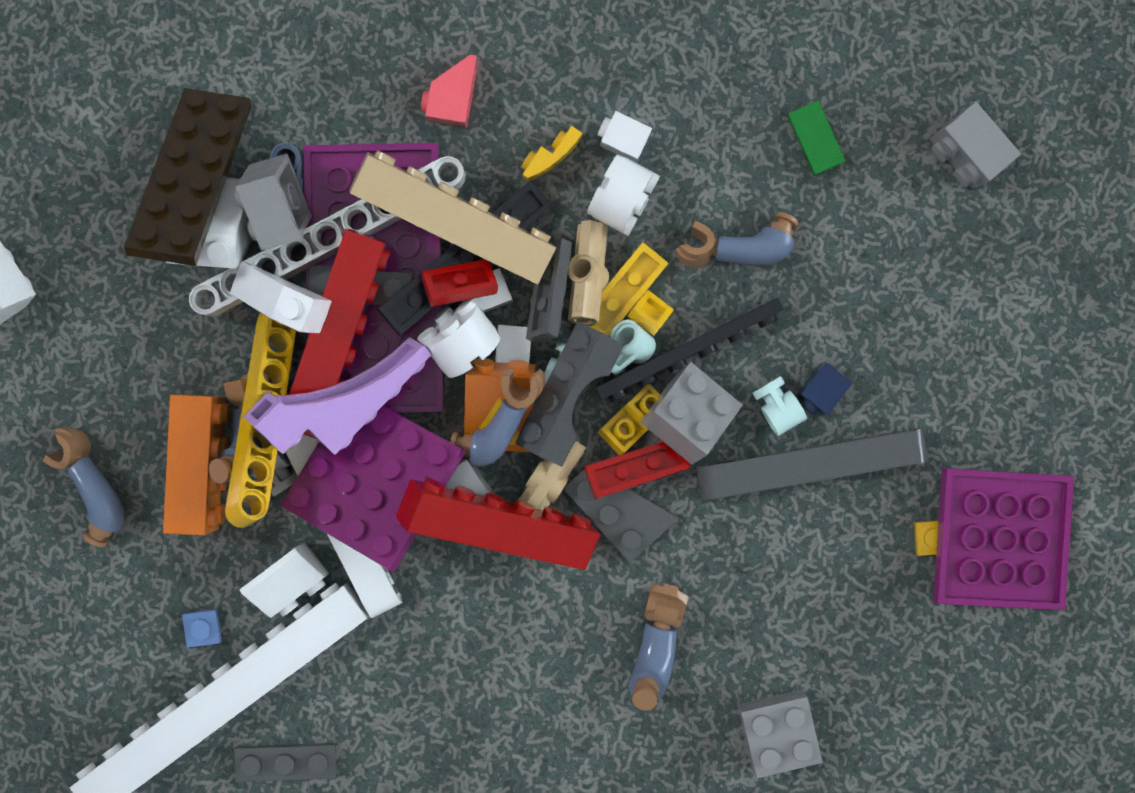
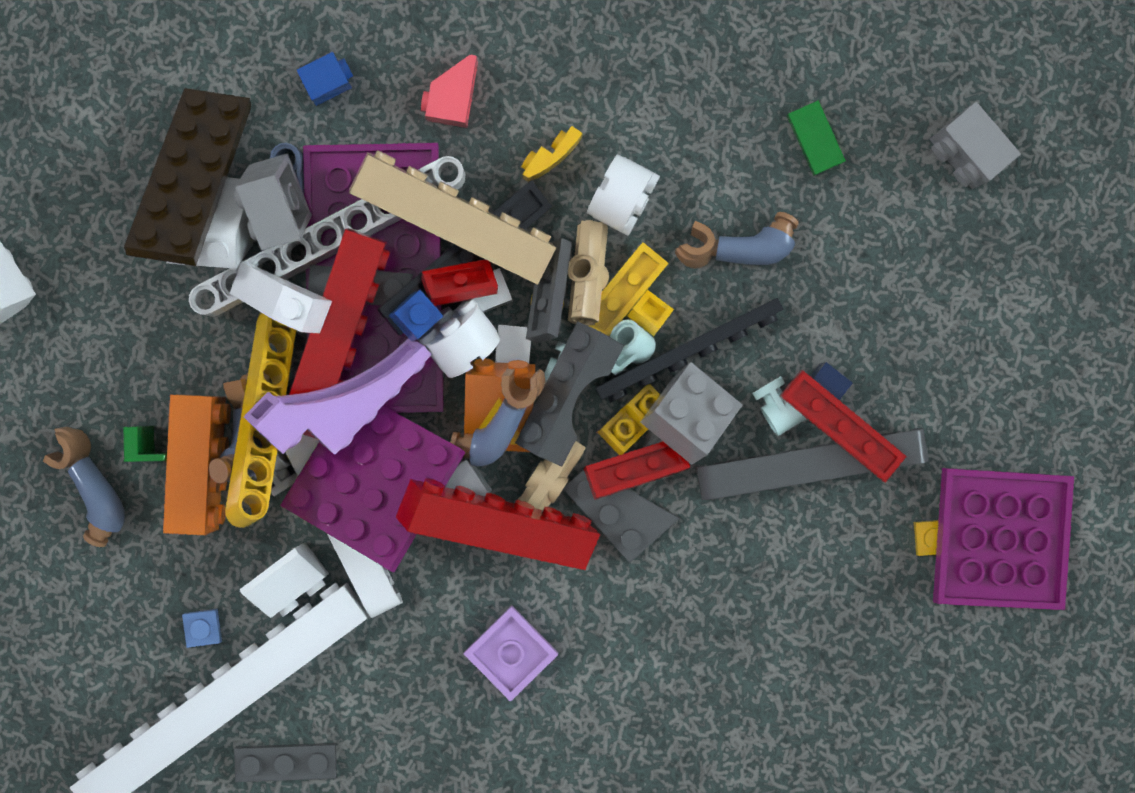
(140, 444): none -> green panel
(325, 78): none -> blue brick
(415, 315): none -> blue brick
(511, 653): none -> lavender plate
(624, 136): white brick -> none
(657, 651): piece -> none
(779, 733): light grey brick -> none
(843, 426): none -> red tile

